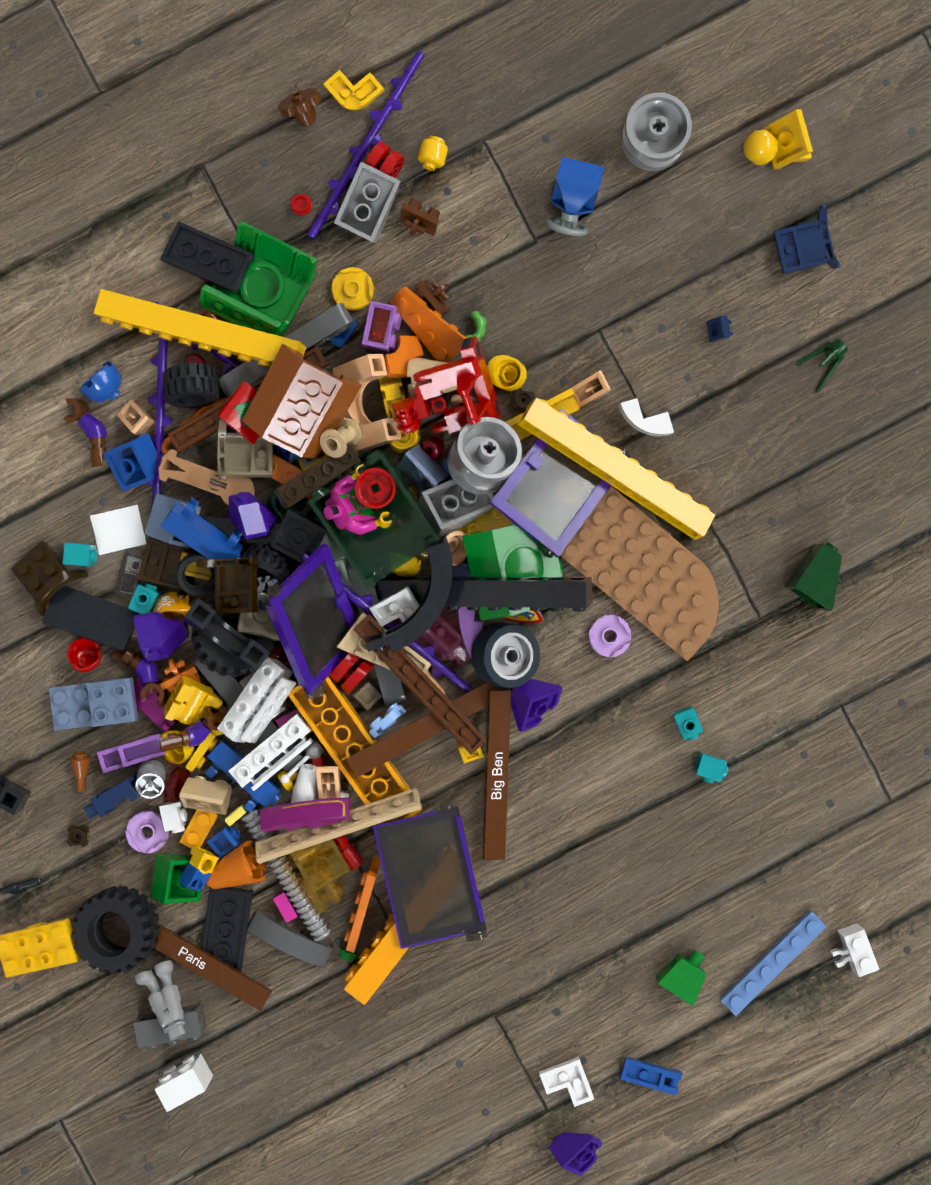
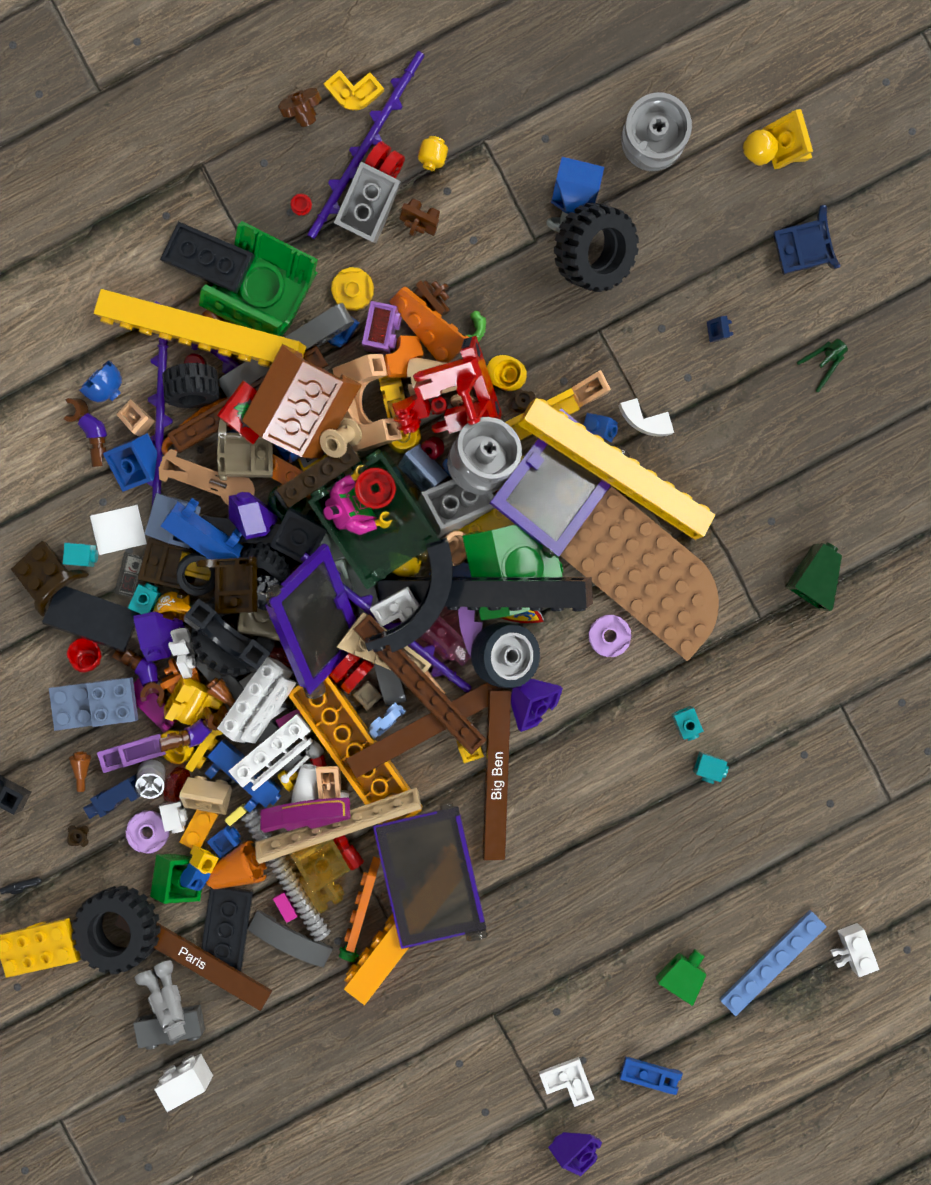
(184, 650): none -> white plate
(220, 691): none -> dark orange cone
(601, 426): none -> blue bracket
(617, 253): none -> black tyre

